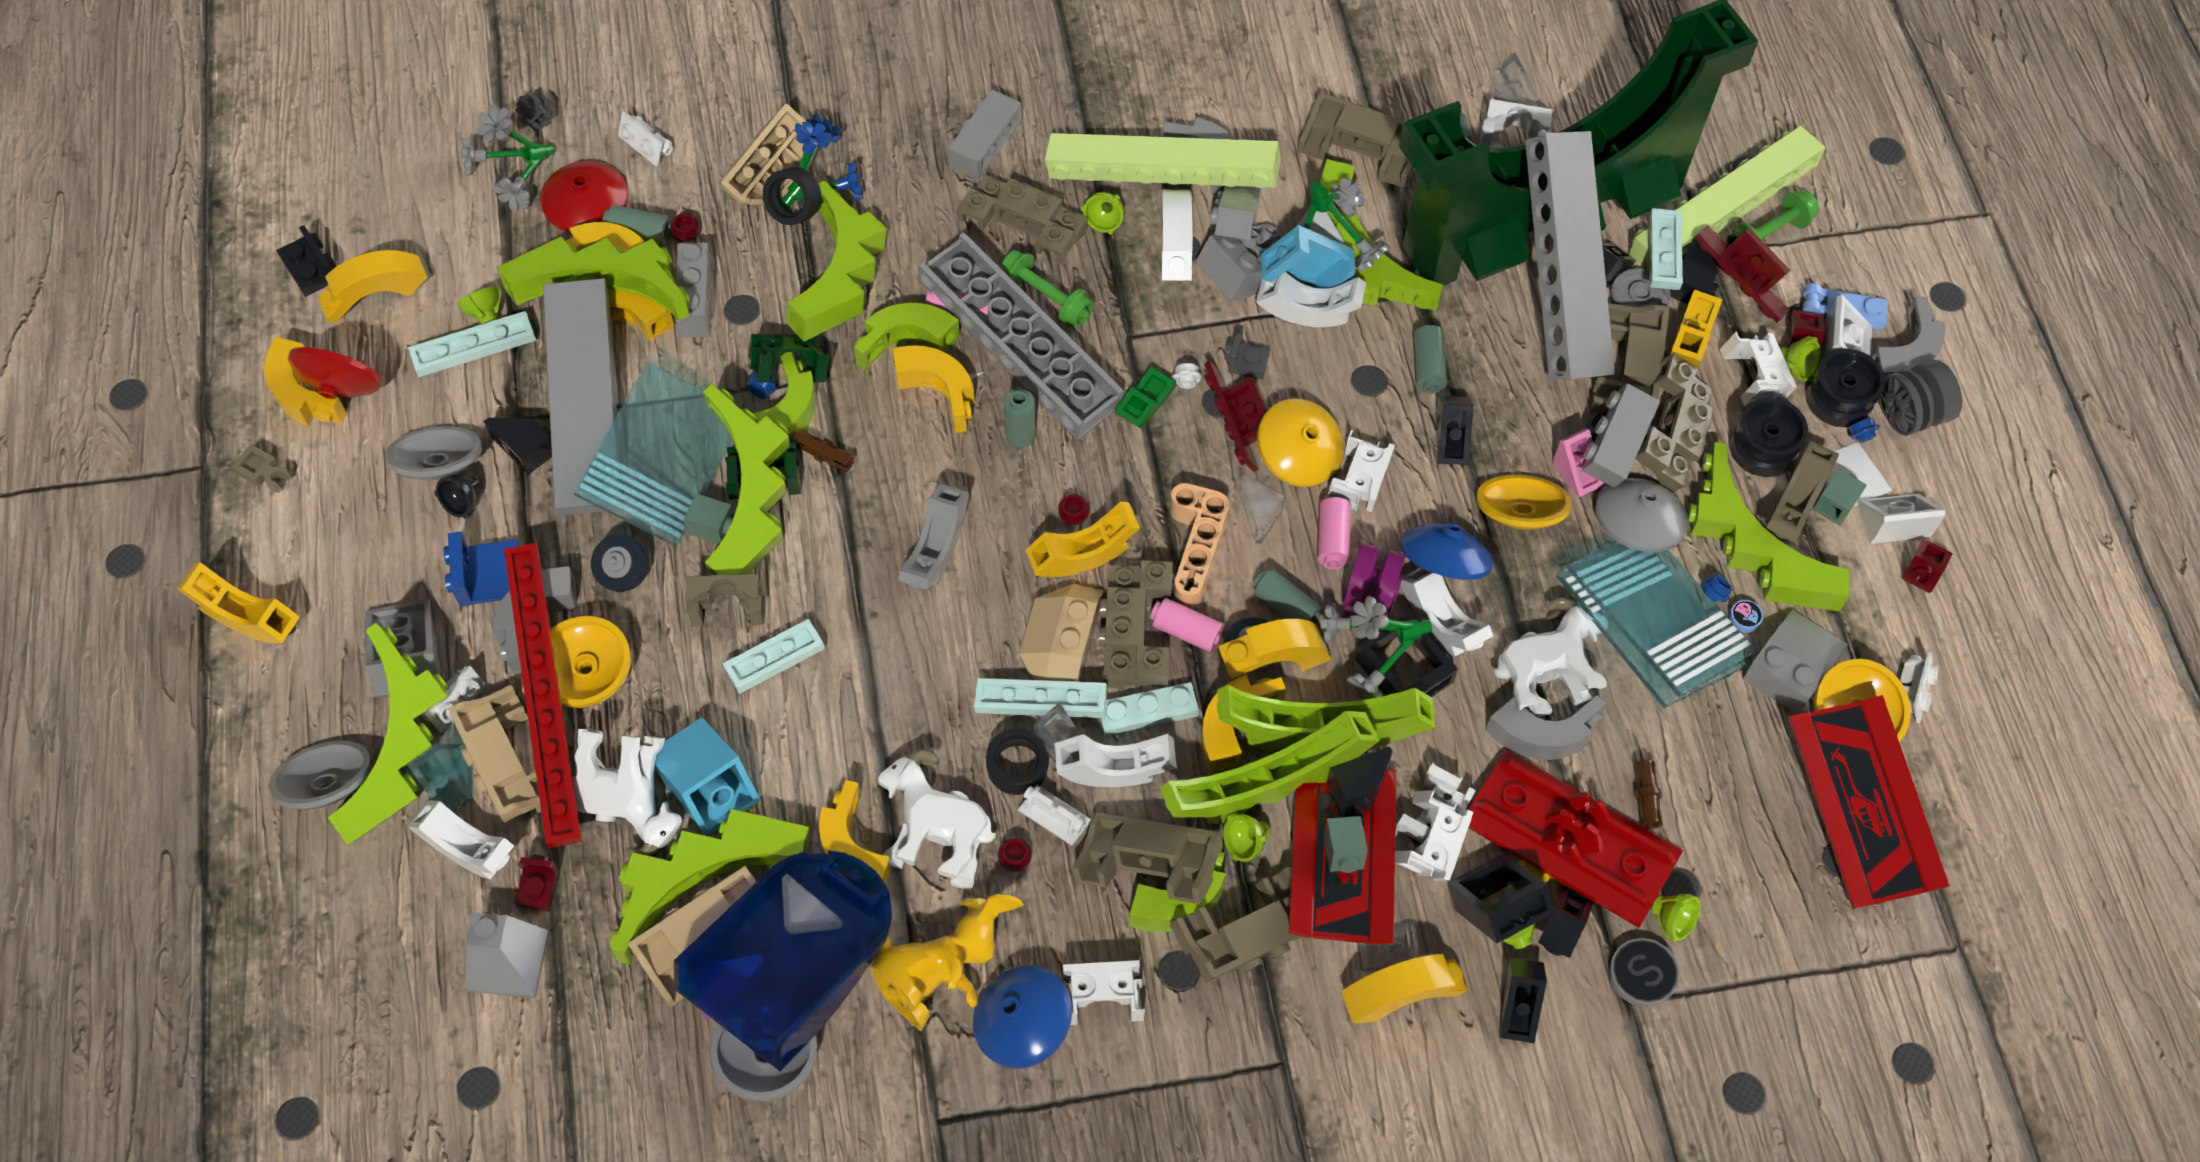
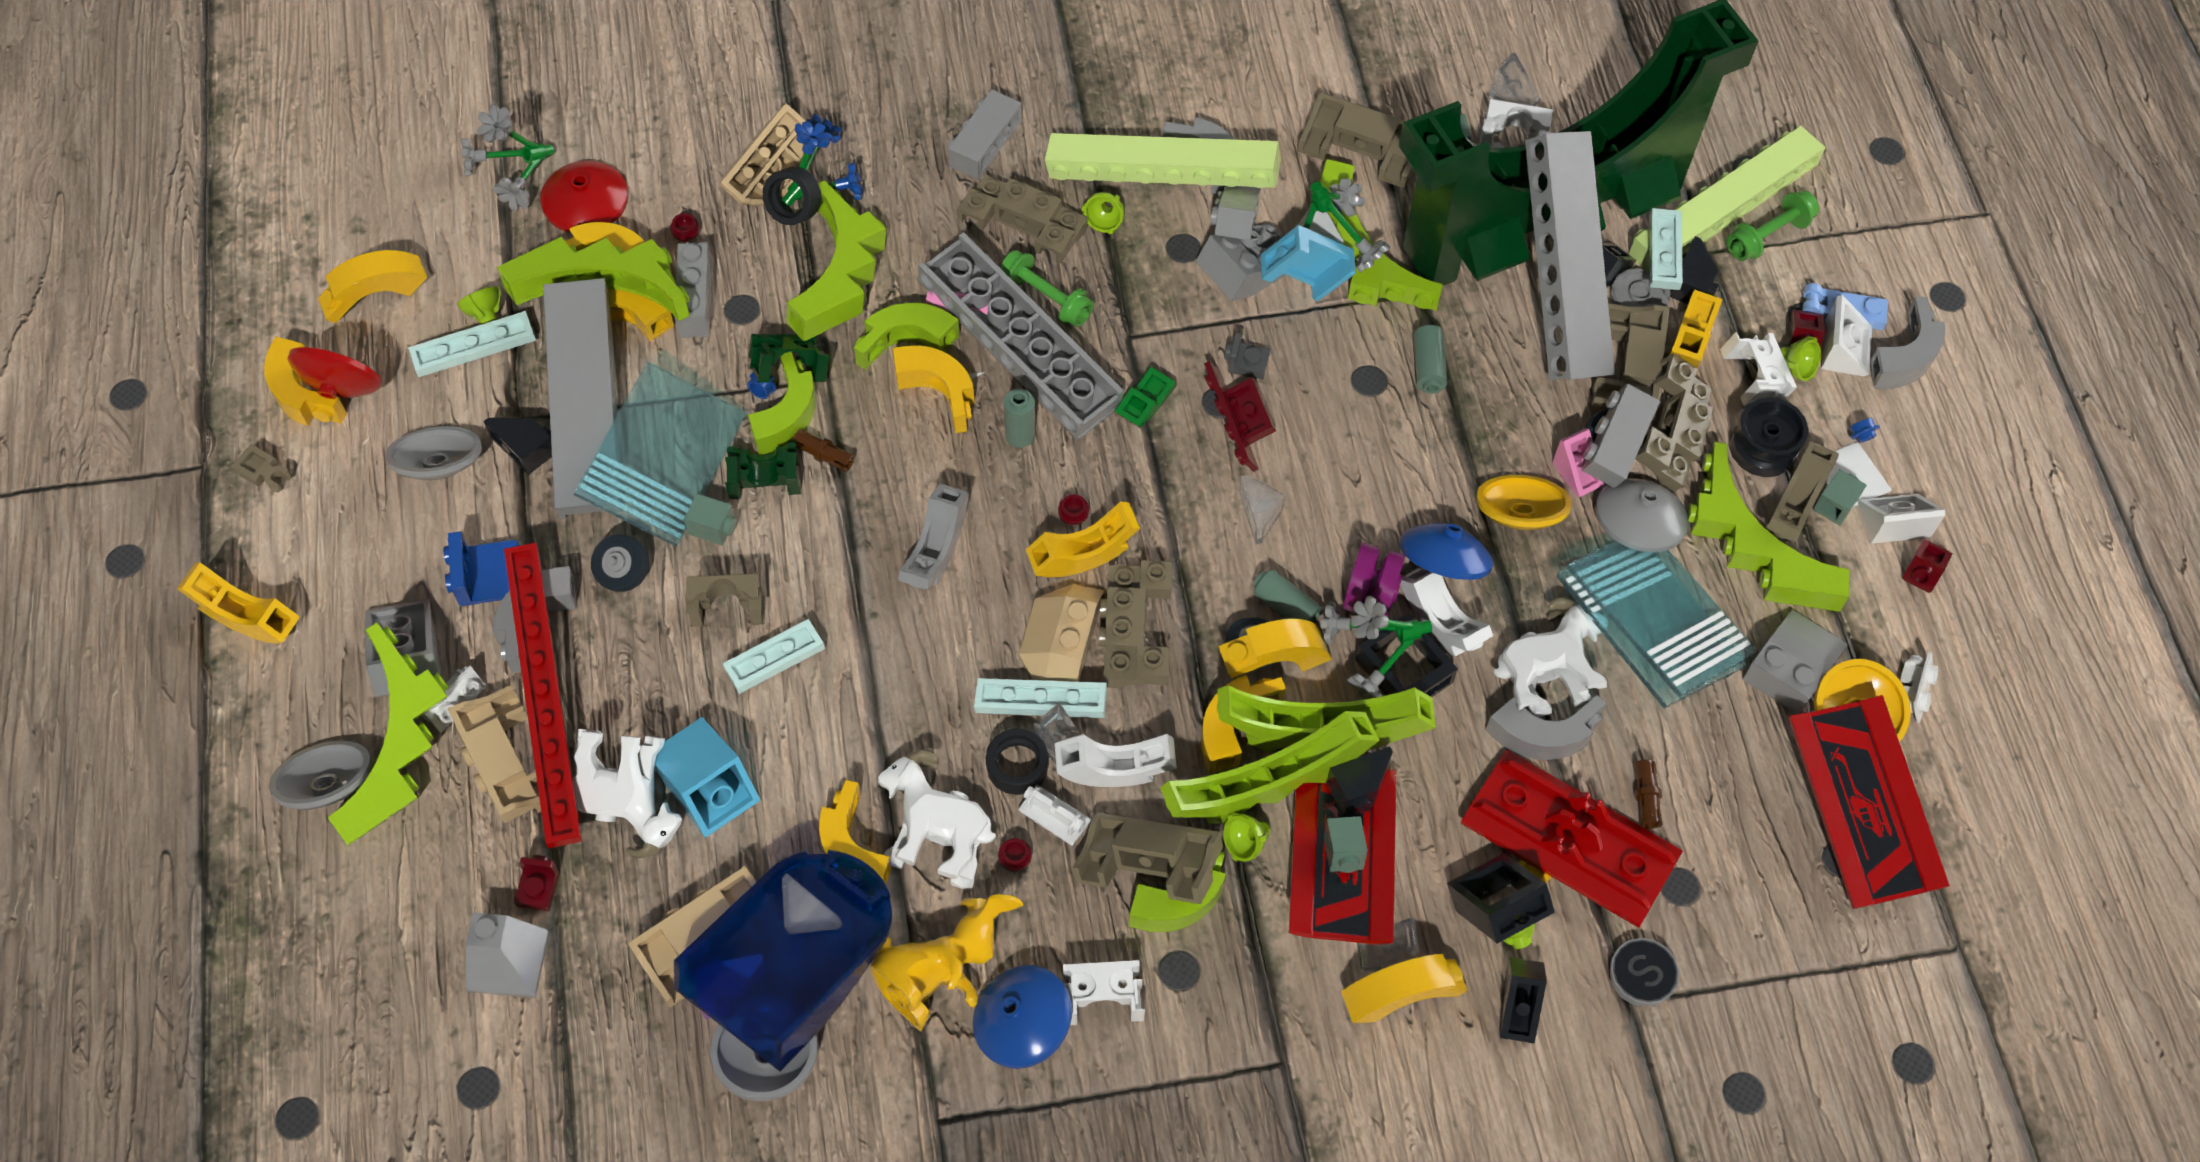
(307, 262): black bracket -> none
(444, 774): clear light blue slope -> none
(458, 494): black piece -> none
(460, 841): white arch -> none
(534, 110): dark grey gear -> none
(589, 644): yellow dish -> none
(641, 138): white hinge -> none
(644, 223): sand green brick -> none
(695, 859): lime arch -> none
(758, 446): lime arch -> none
(1149, 709): light aqua plate -> none
(1176, 234): white arch -> none
(1187, 375): white plate -> none
(1187, 624): bright pink brick -> none
(1197, 548): light nougat beam -> none
(1243, 940): dark tan bracket -> none
(1291, 452): yellow dish -> none
(1309, 305): white arch -> none
(1334, 532): bright pink brick -> none
(1364, 473): white piece -> none
(1443, 844): white piece -> none
(1445, 787): white piece -> none
(1454, 429): black slope -> none
(1567, 922): black slope -> none
(1677, 915): lime piece -> none
(1717, 588): blue plate -> none
(1746, 615): tile -> none
(1751, 265): dark red bracket -> none
(1845, 387): black wheel -> none
(1921, 397): dark grey wheel -> none

